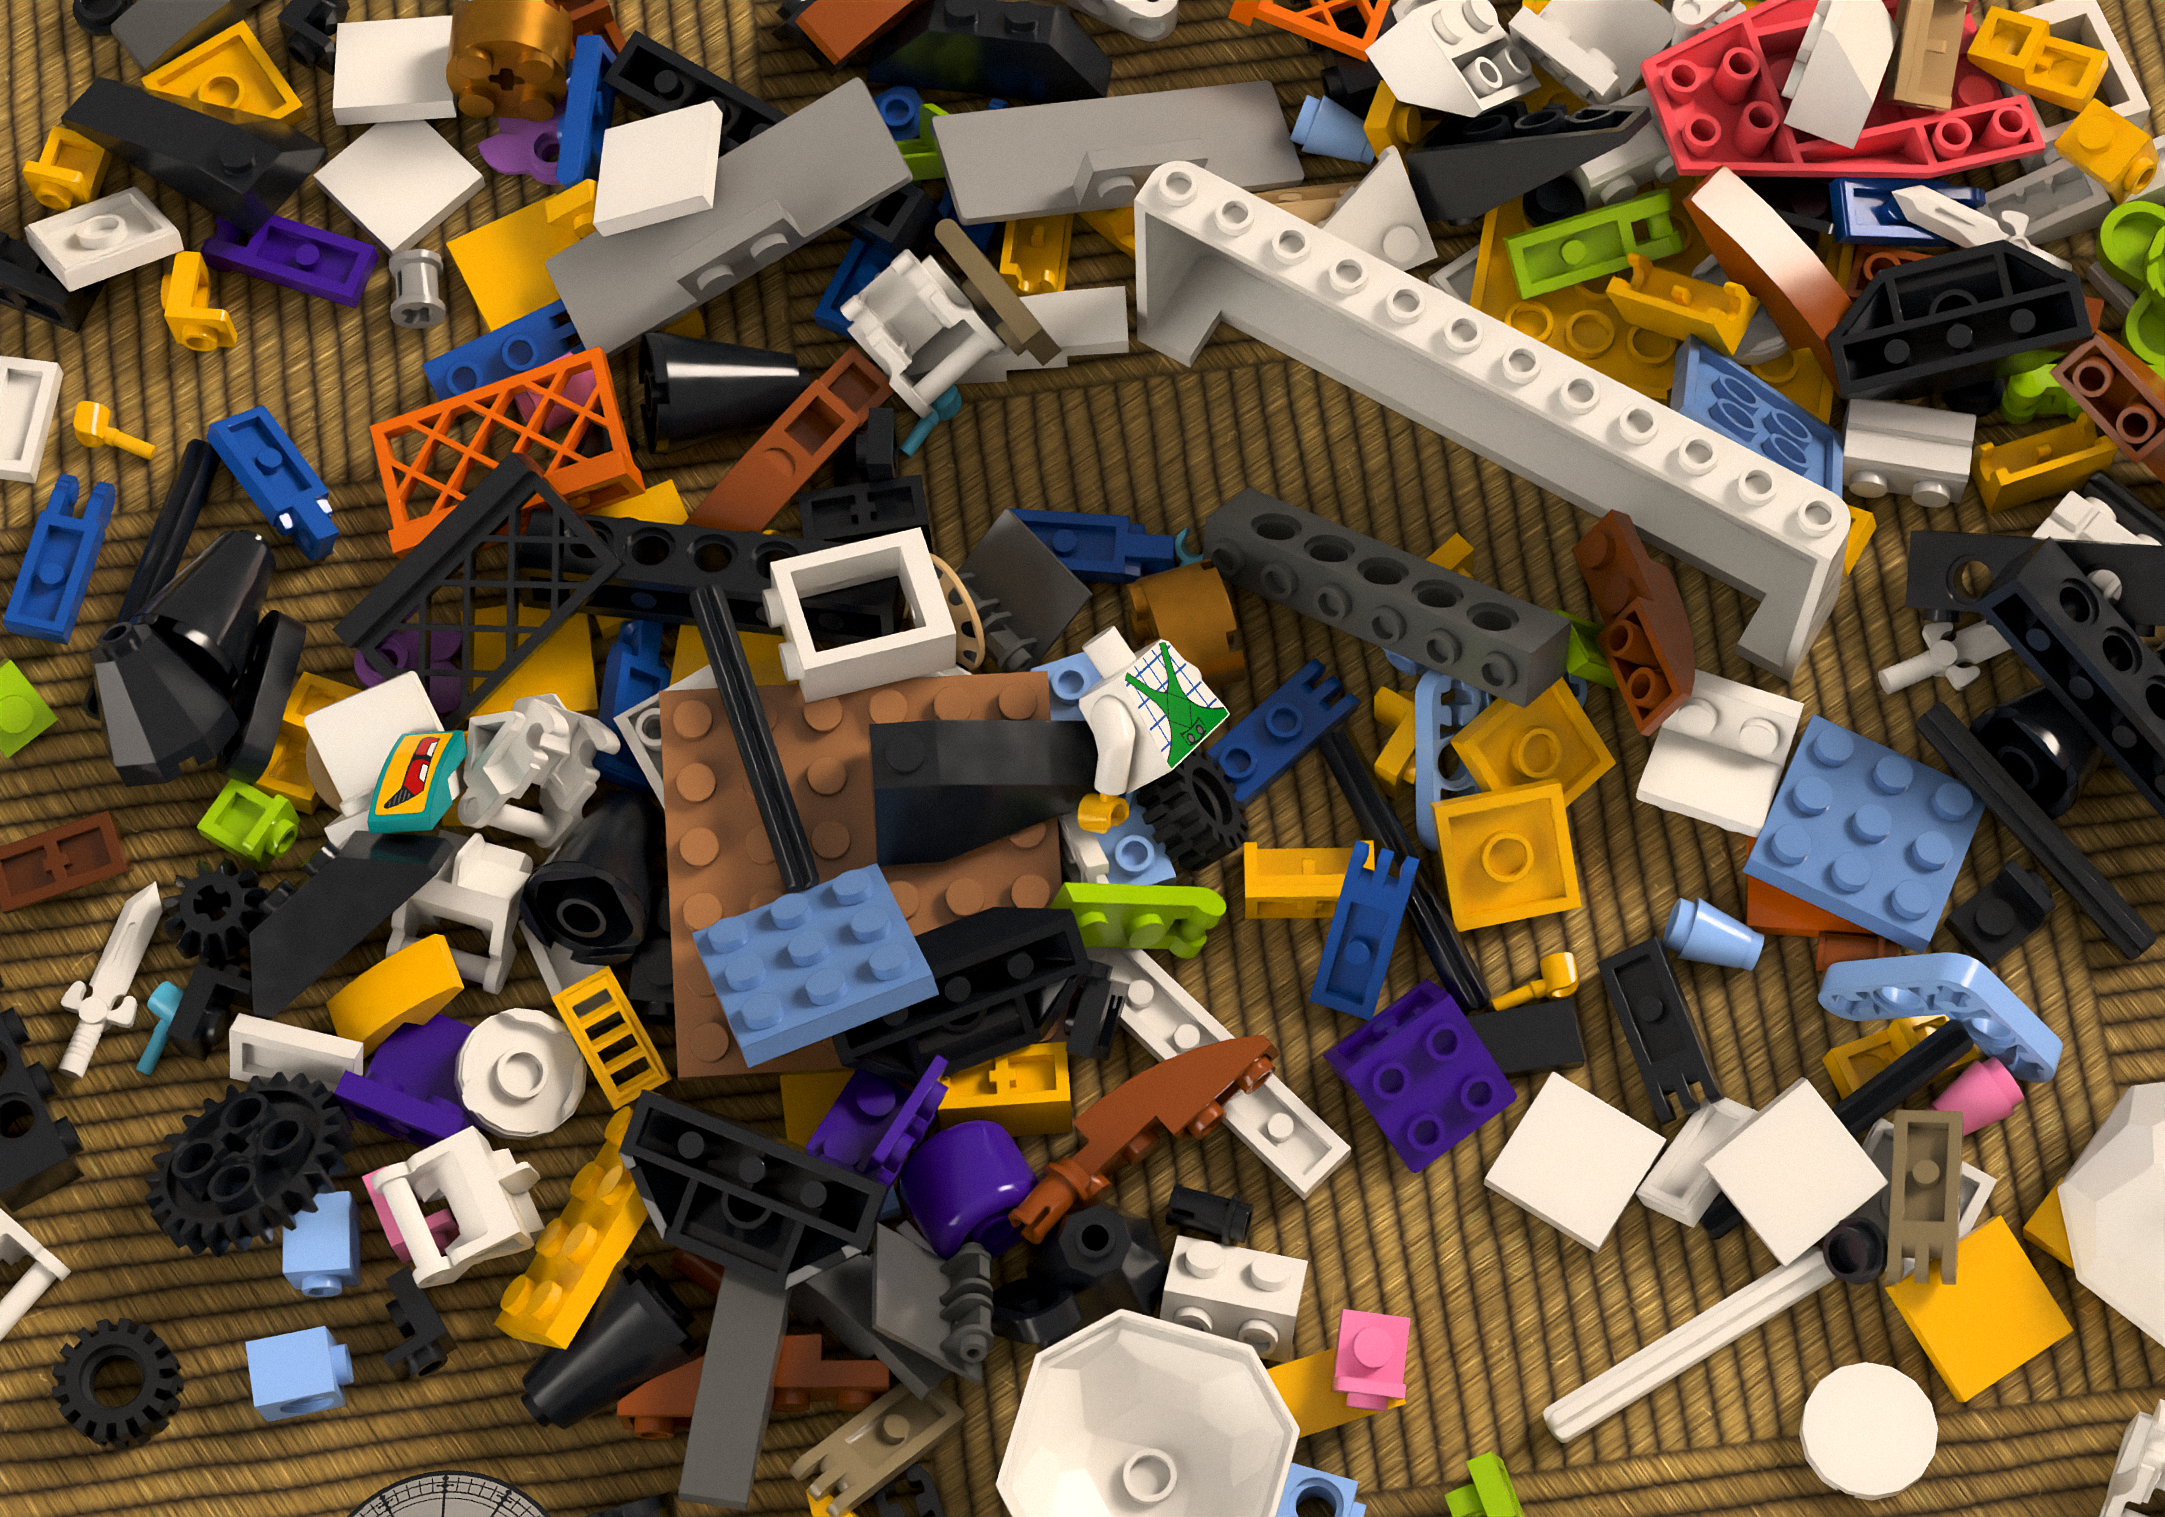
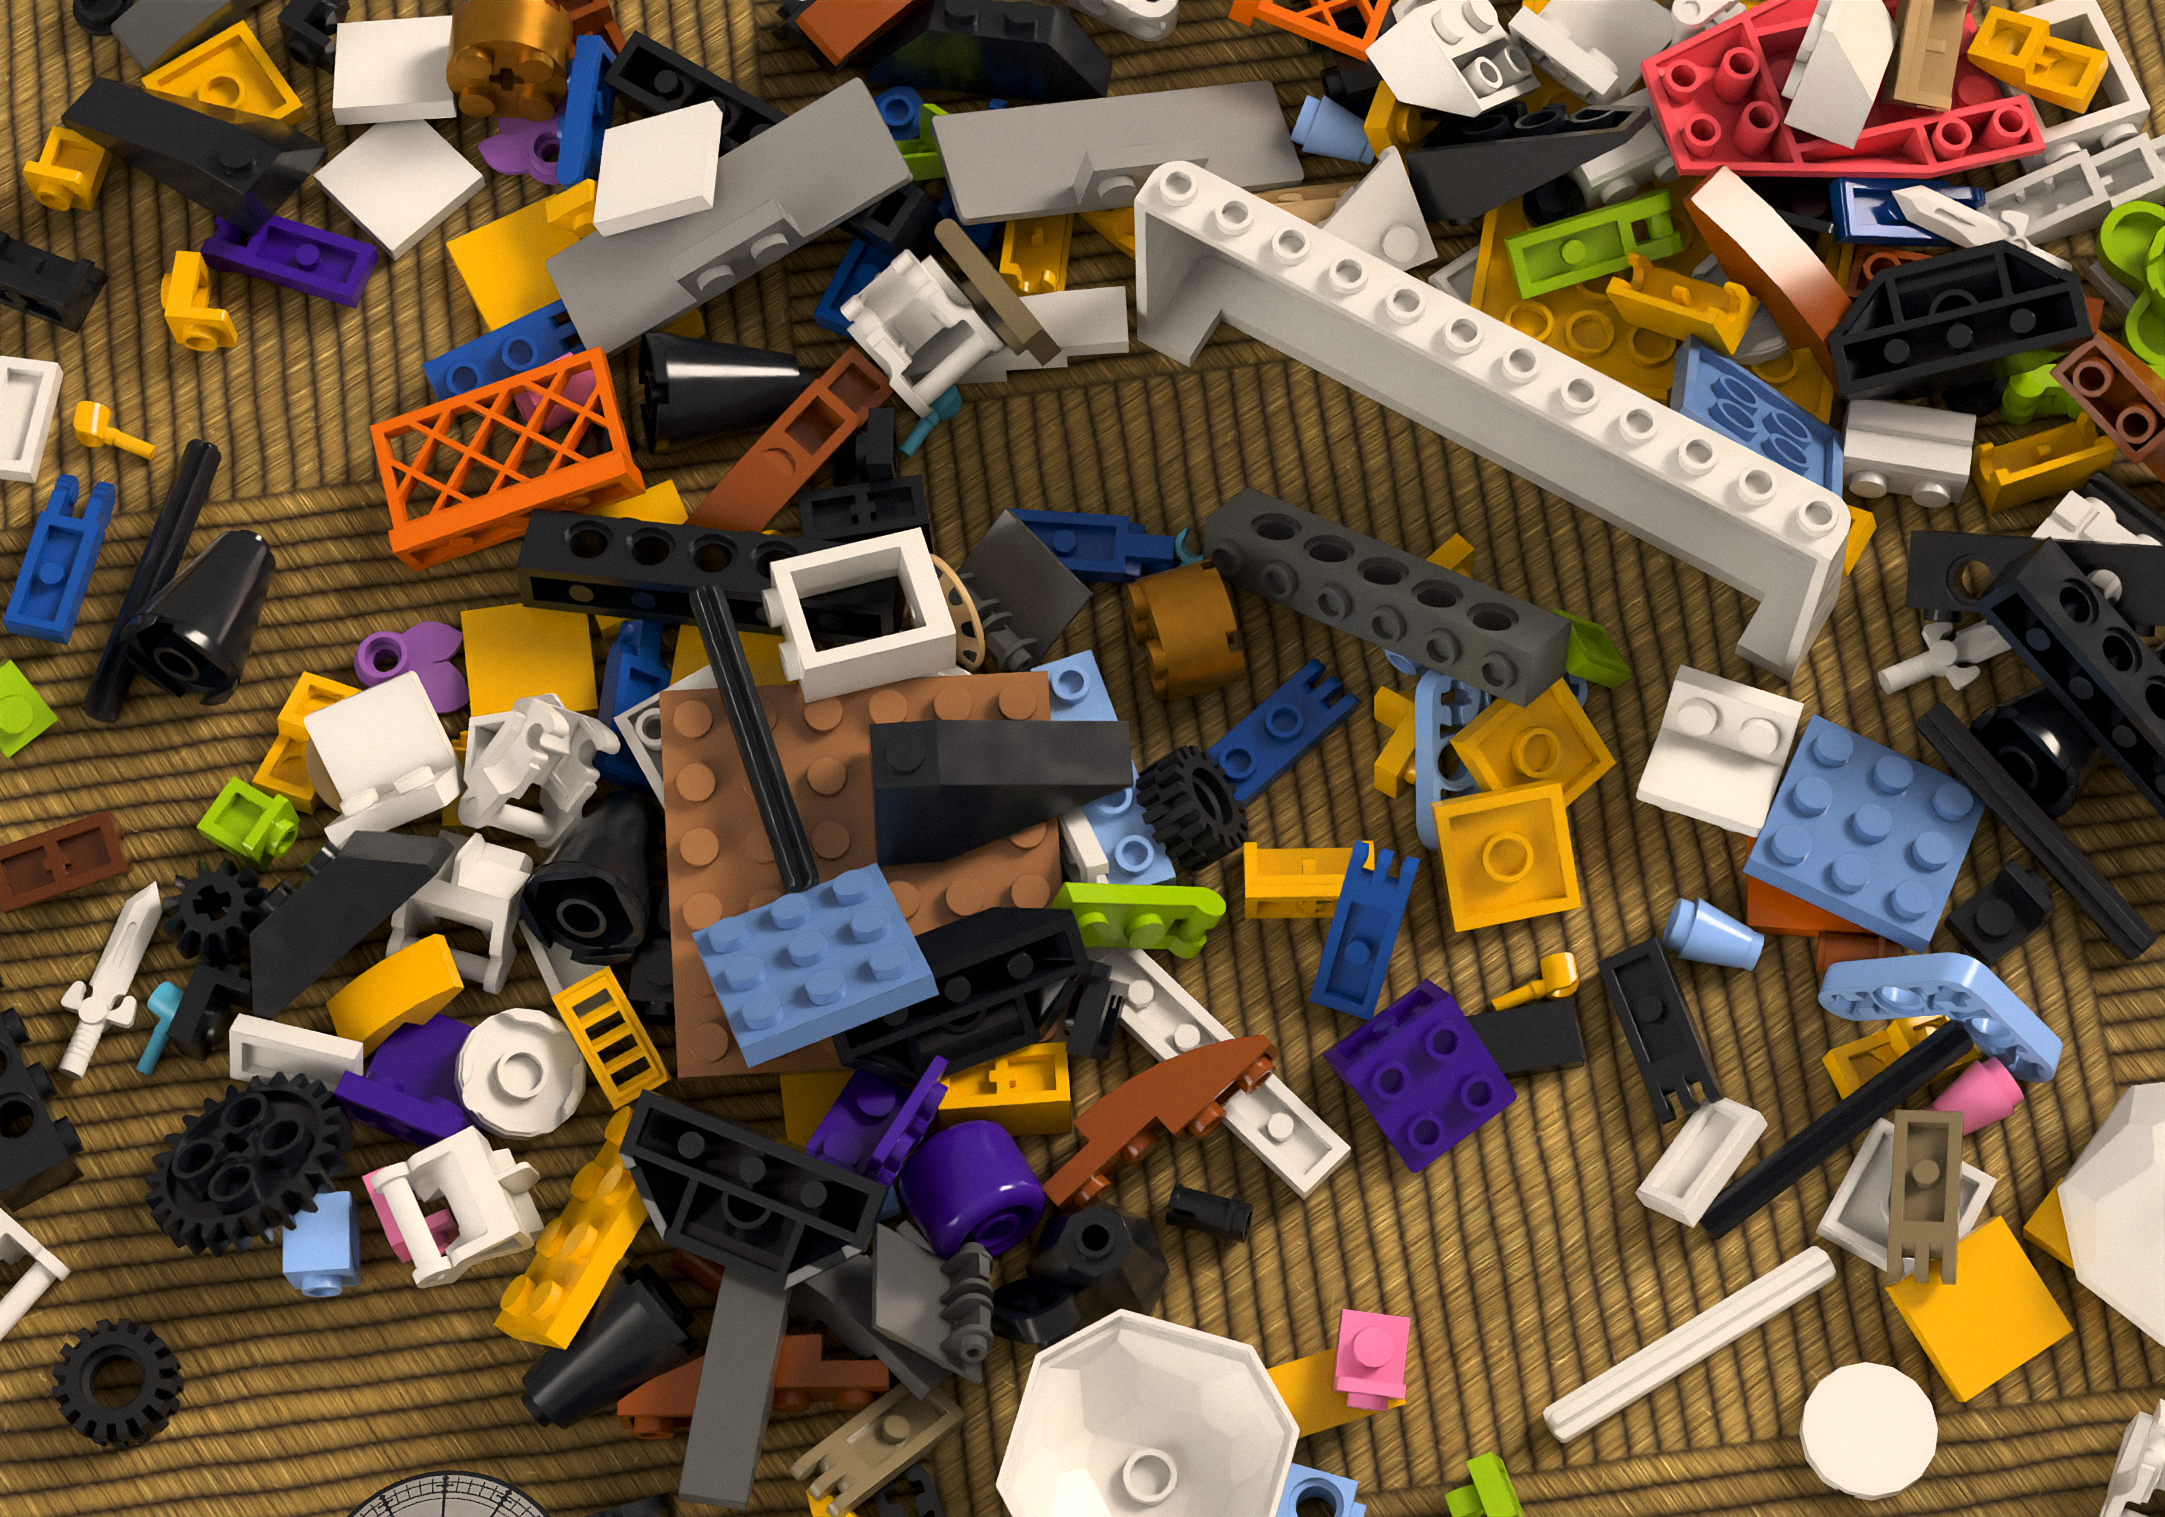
(103, 238): white tile -> none
(155, 706): black cone -> none
(262, 697): black beam -> none
(276, 479): blue hinge -> none
(298, 1373): light blue brick -> none
(414, 782): slope -> none
(416, 1314): black bracket -> none
(417, 288): light grey bush -> none
(455, 544): black fence -> none
(1051, 1199): dark orange pin -> none
(1143, 718): white torso -> none
(1235, 1294): white bracket -> none
(1424, 904): black axle -> none
(1575, 1162): white tile -> none
(1644, 618): dark orange slope -> none
(1793, 1171): white tile -> none
(1856, 1250): black plate -> none
(2109, 151): yellow bracket -> none

